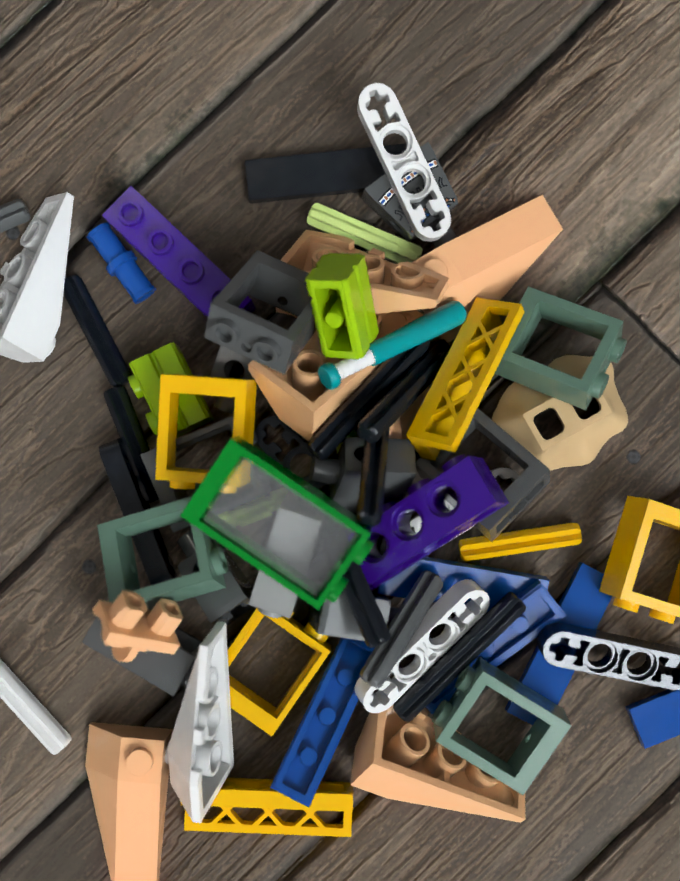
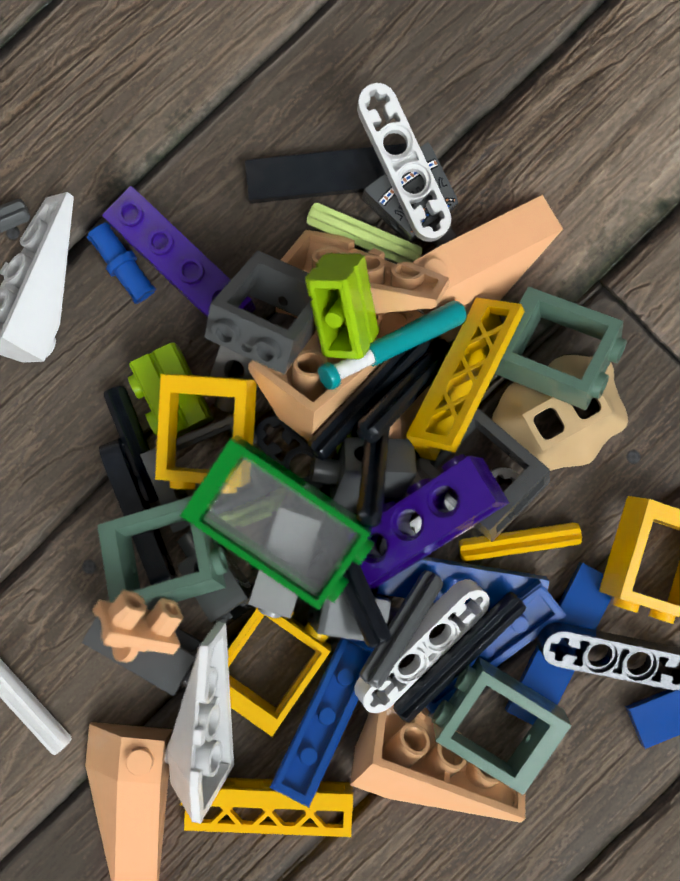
(96, 331): black axle -> none

